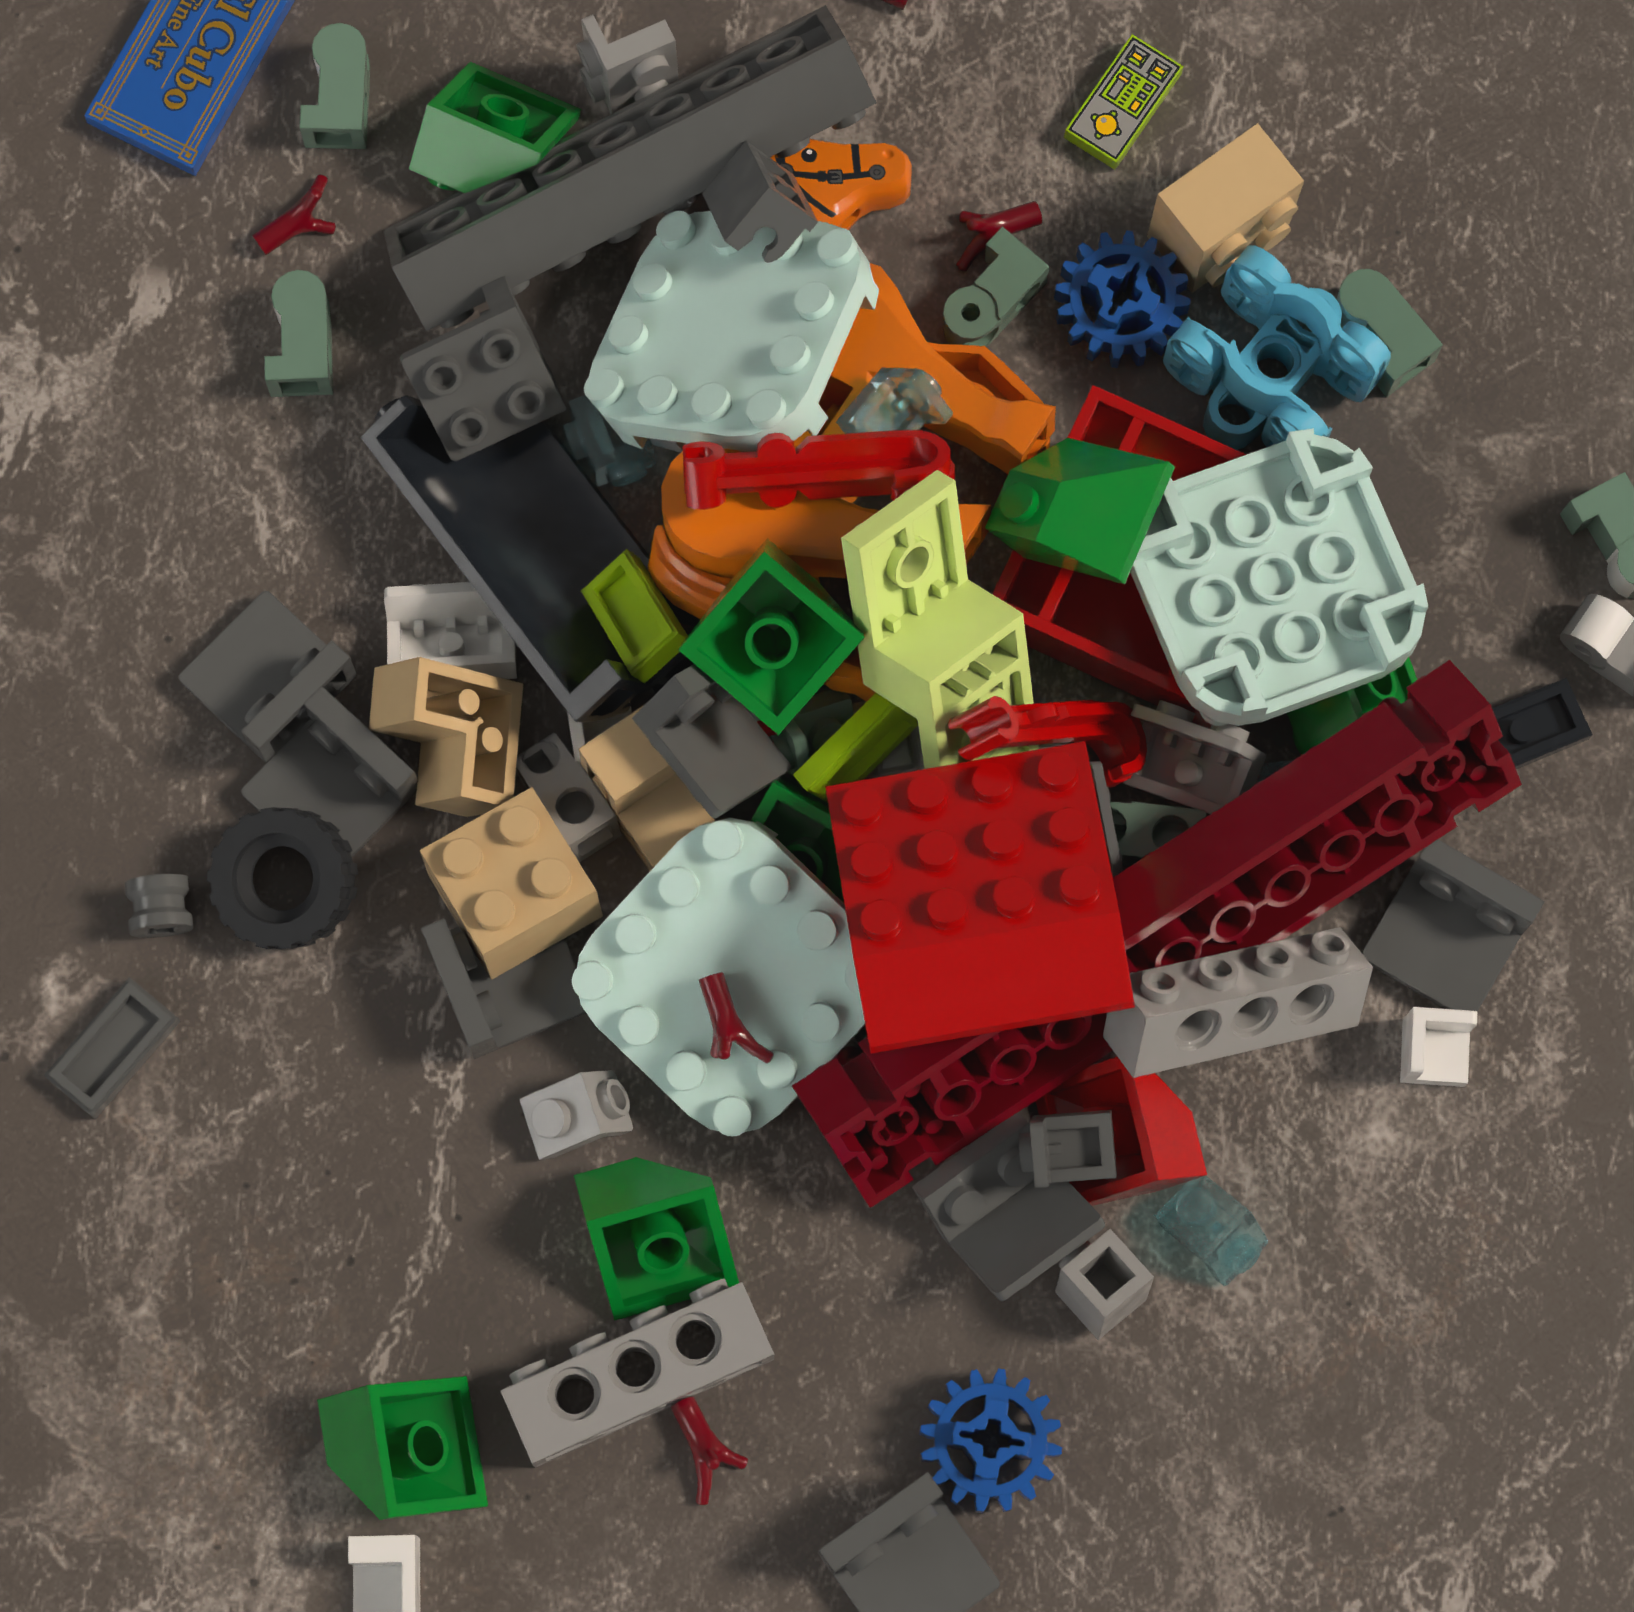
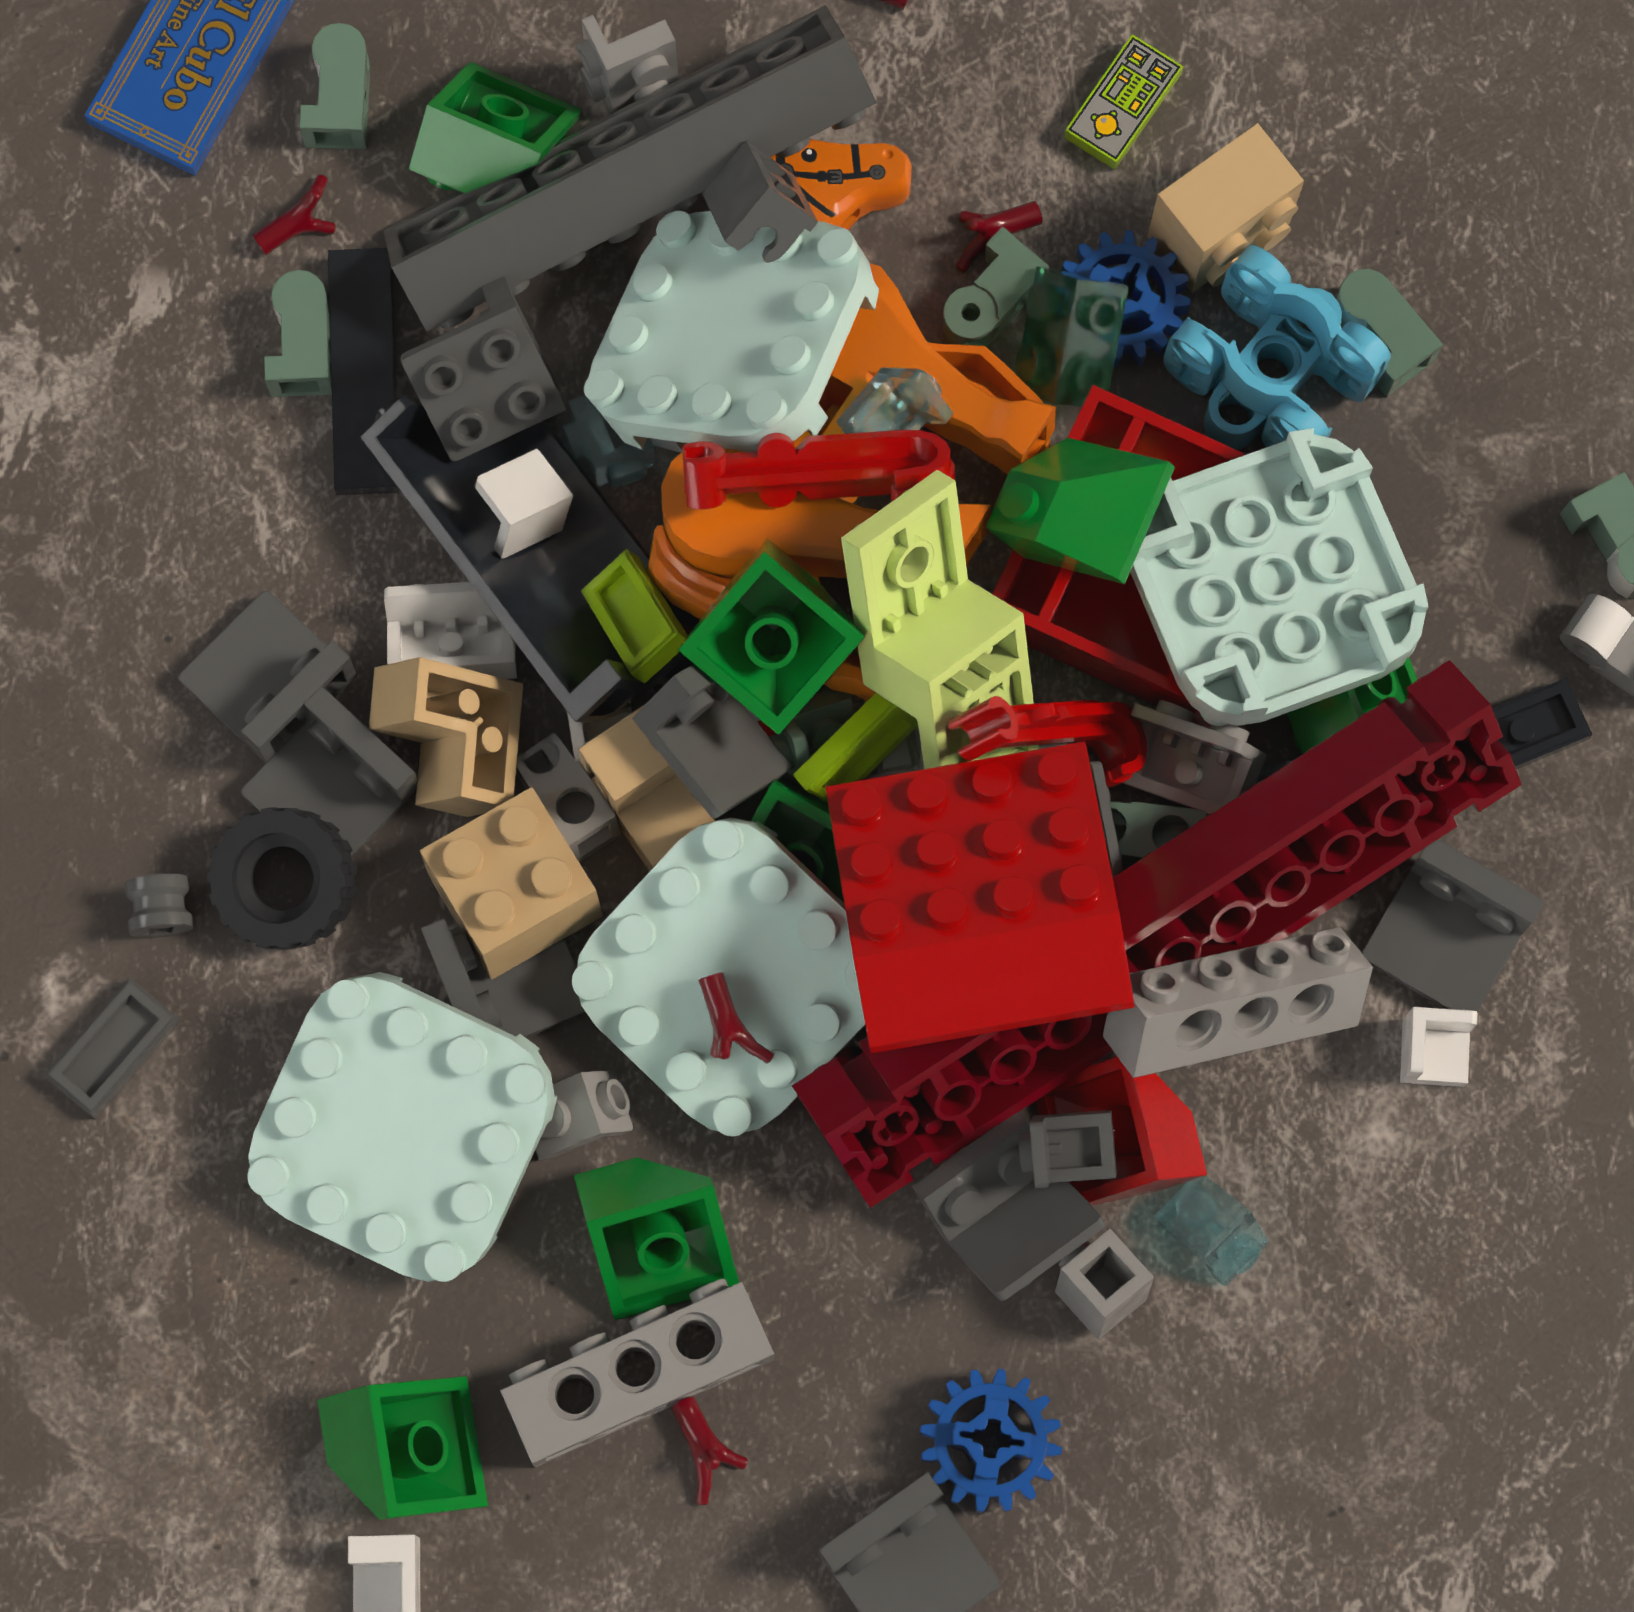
(360, 363): none -> black tile
(401, 1127): none -> light aqua plate
(526, 500): none -> white panel
(1070, 335): none -> clear green bracket

